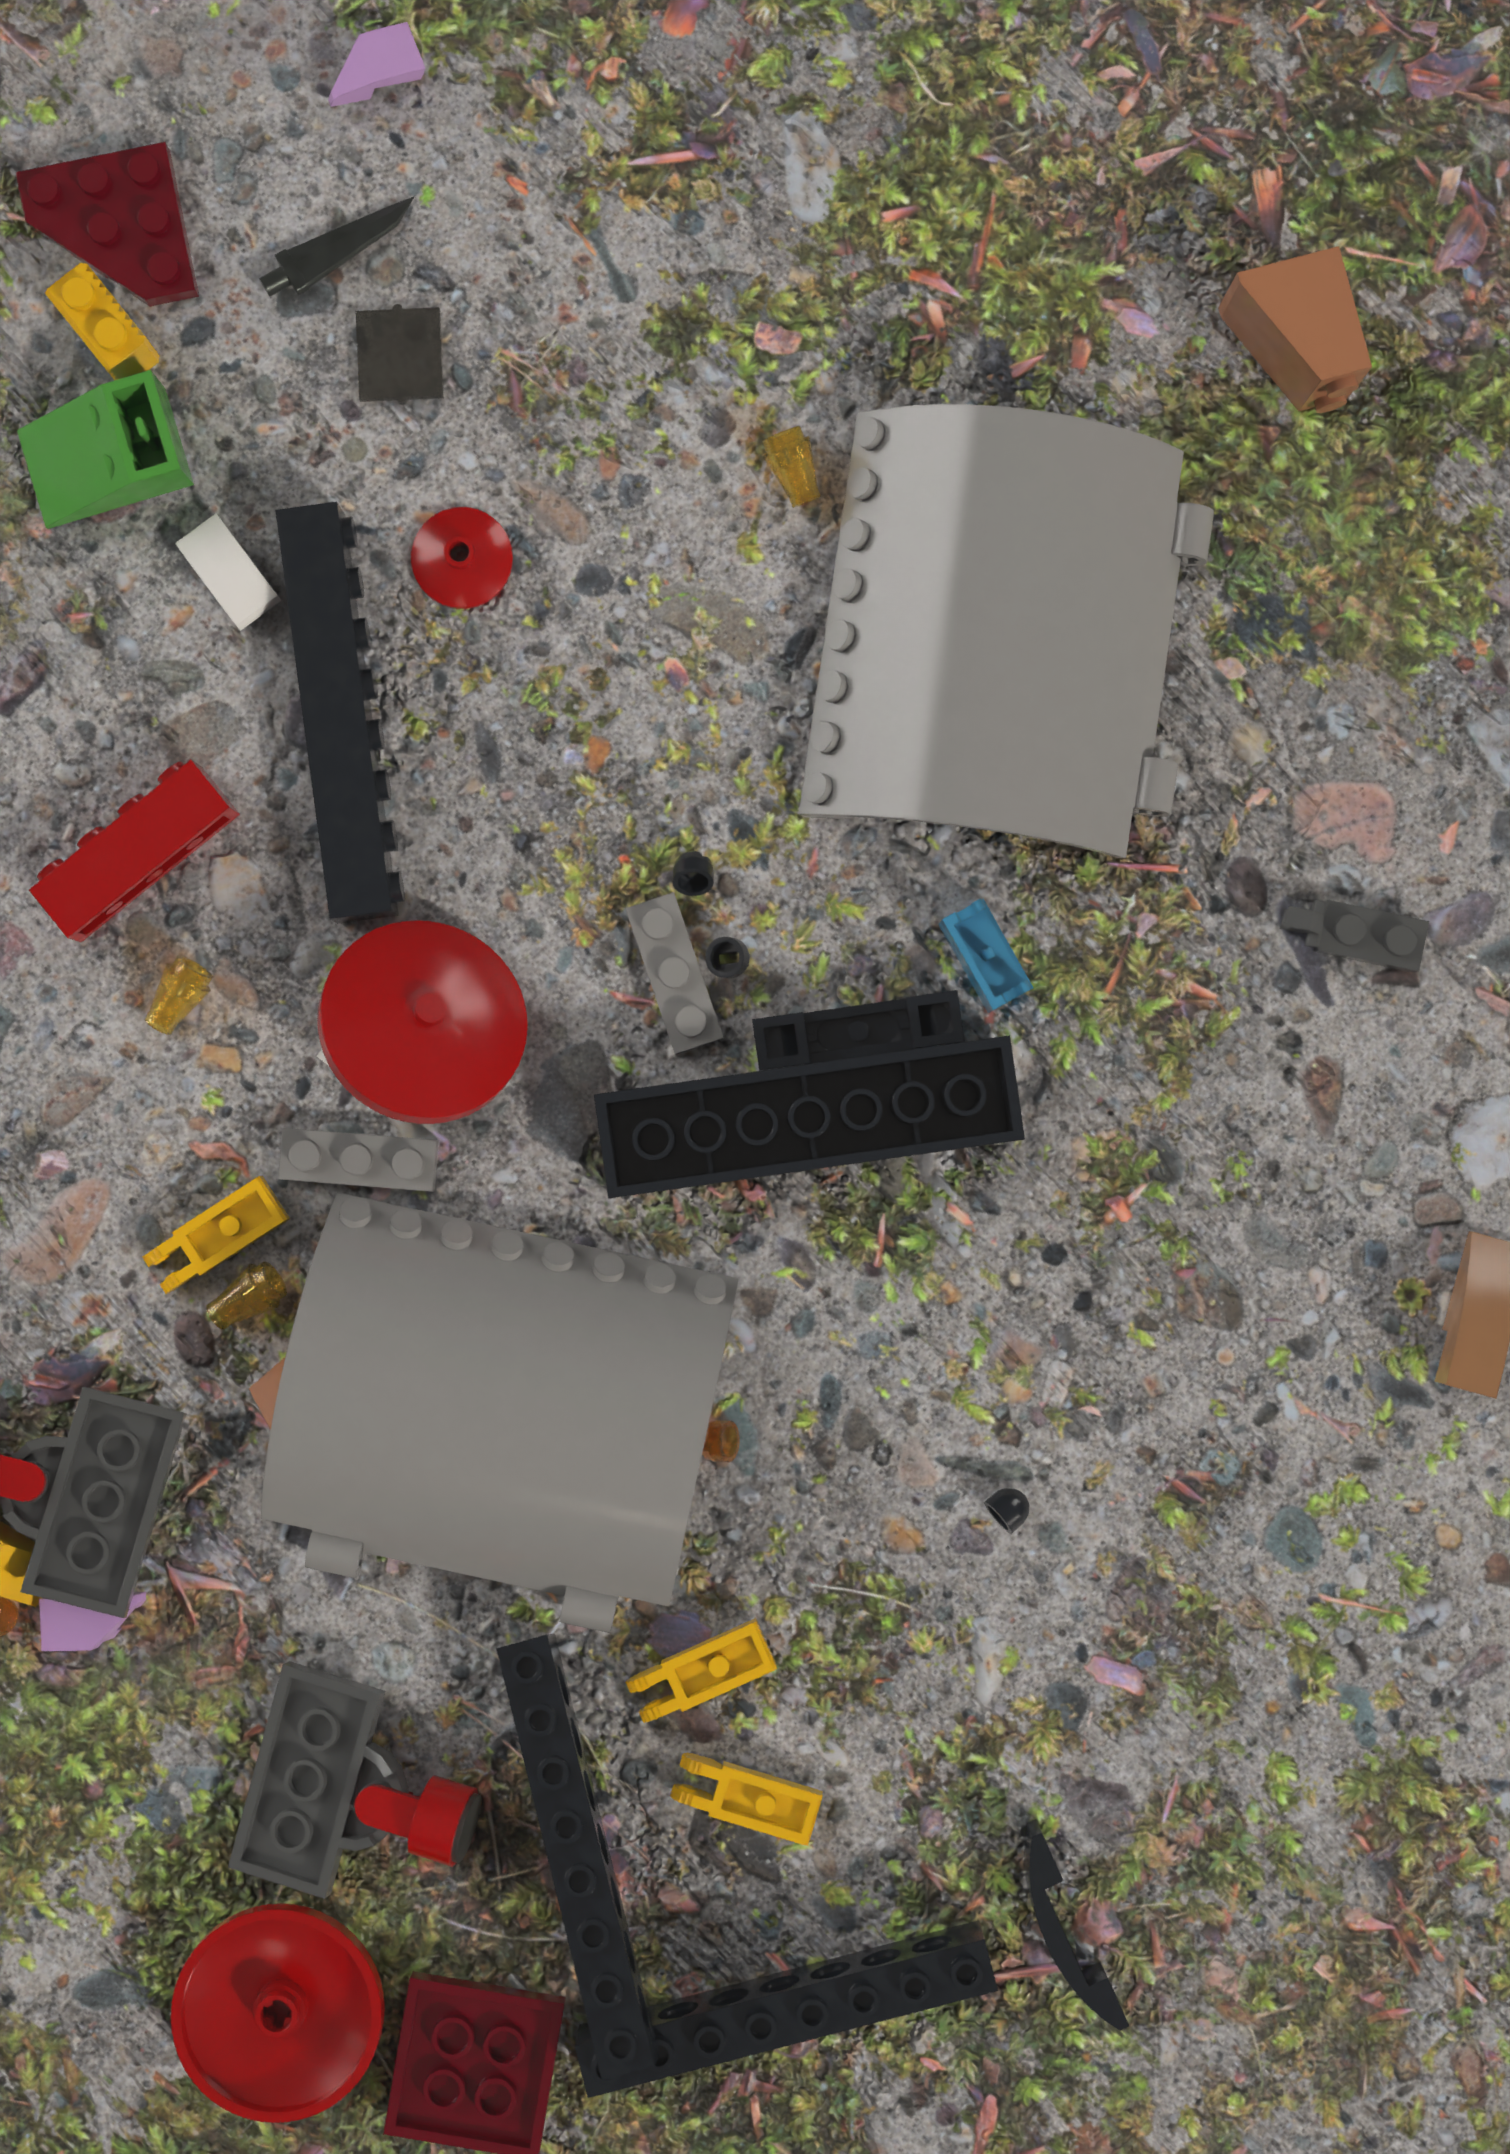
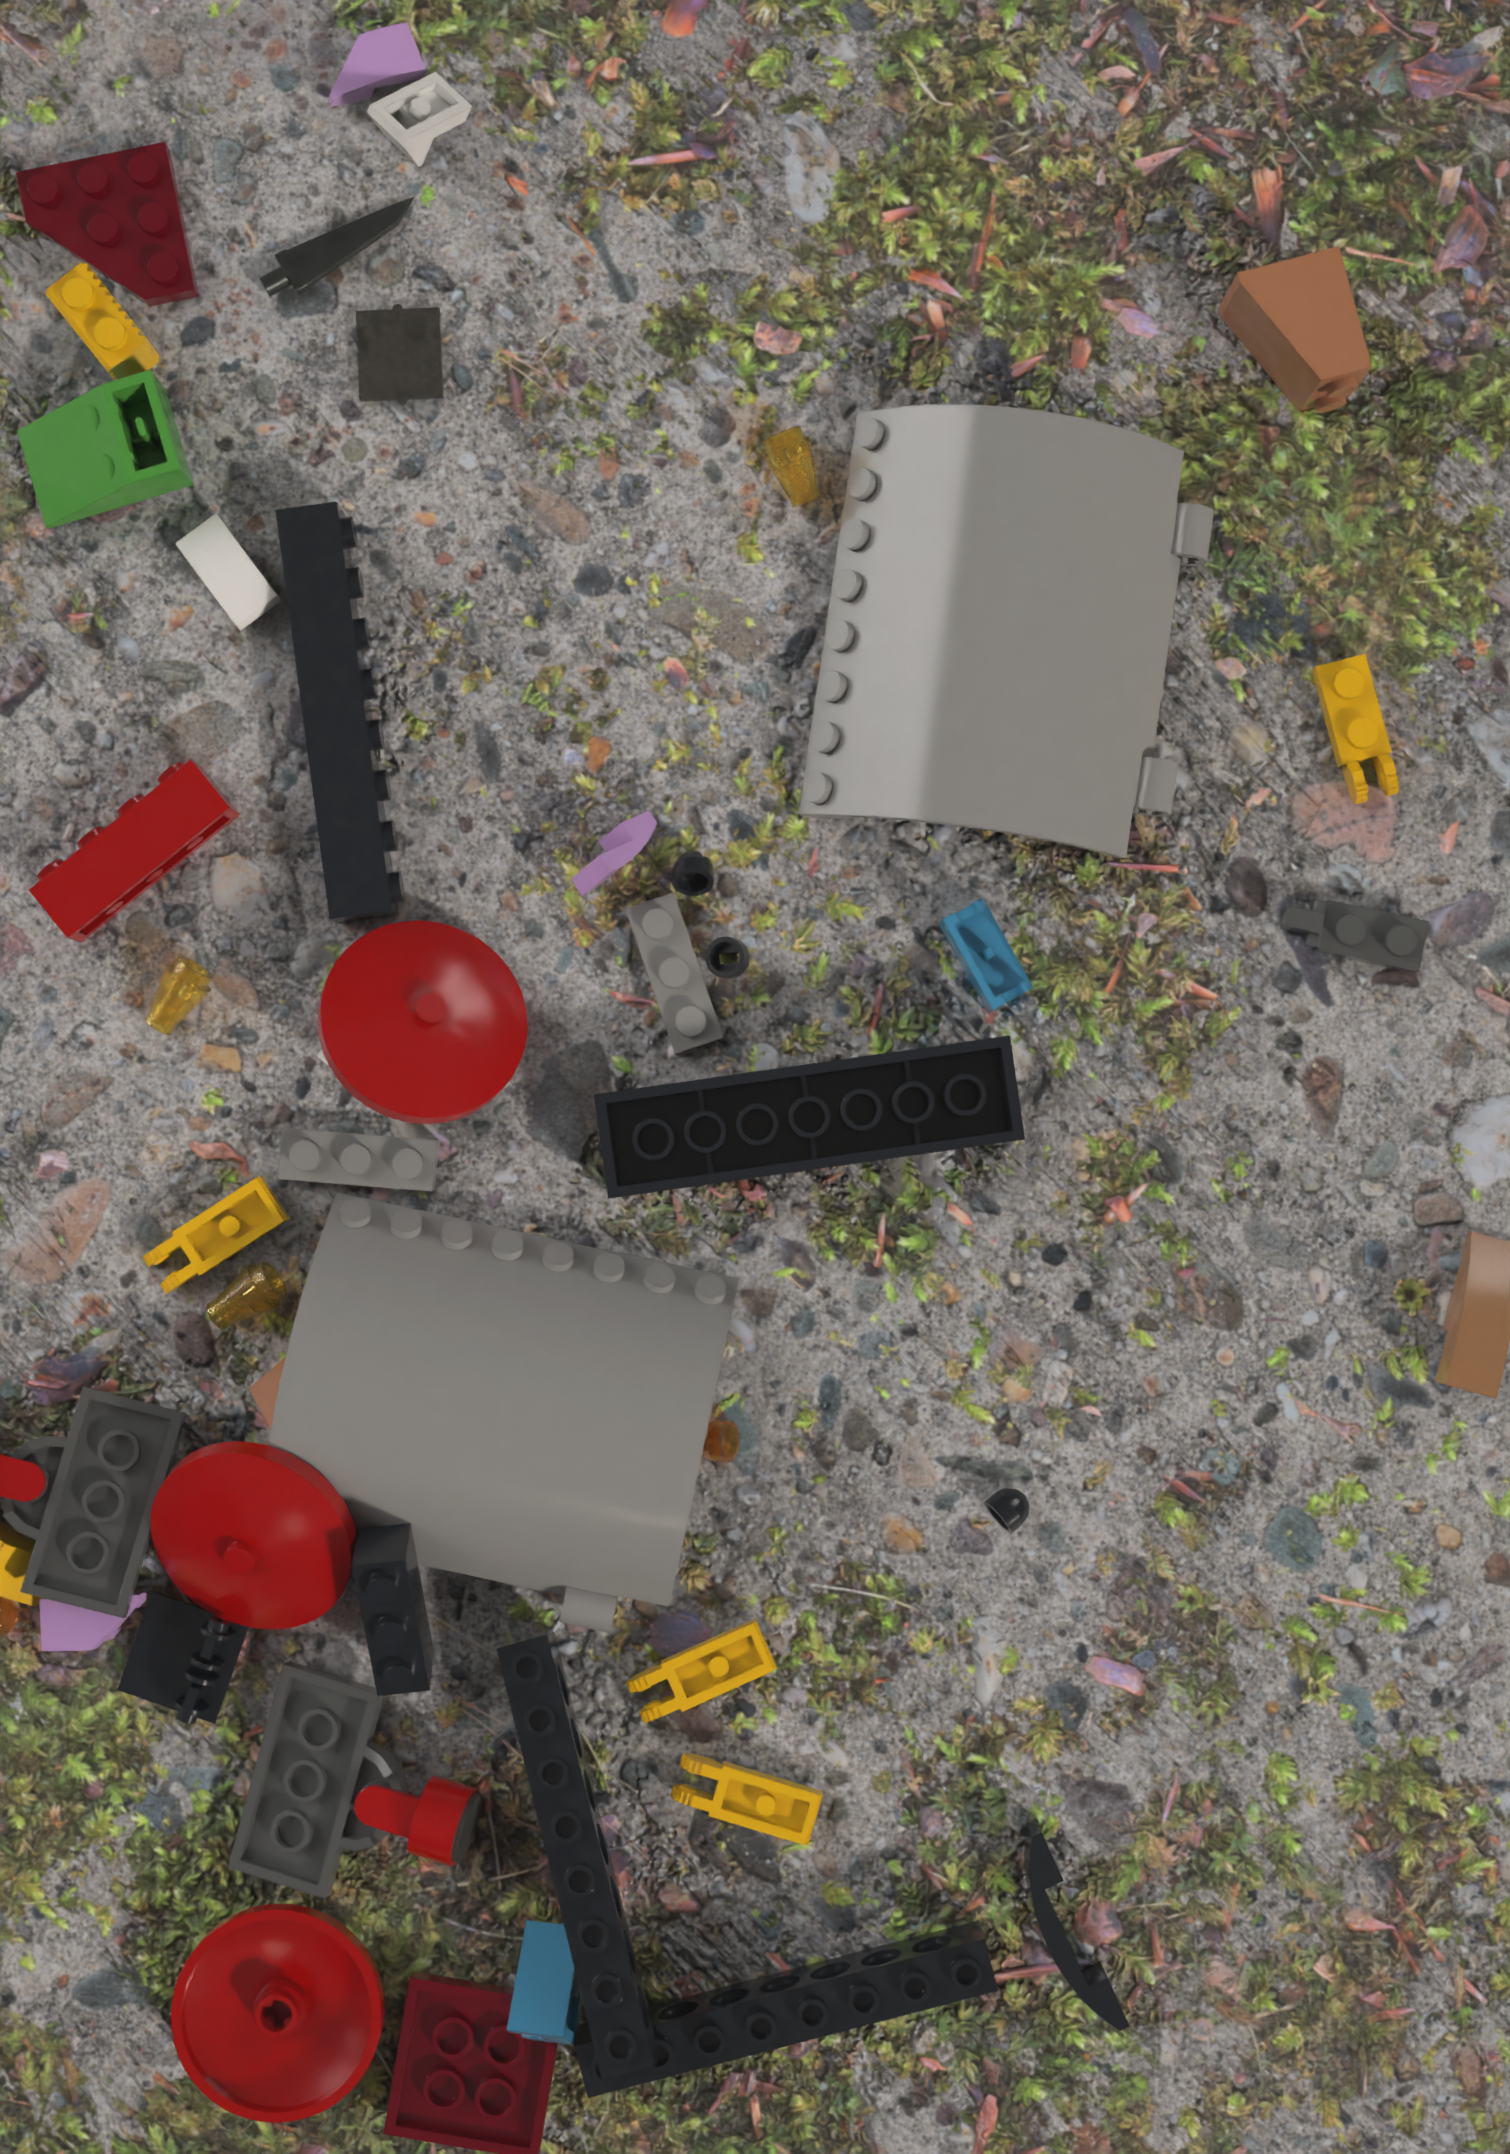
(183, 1658): none -> black hinge
(253, 1535): none -> red dish
(393, 1609): none -> black brick
(419, 115): none -> white slope
(464, 582): red dish -> none
(546, 1987): none -> dark azure hinge
(620, 847): none -> lavender slope
(858, 1030): black slope -> none
(1355, 724): none -> yellow hinge

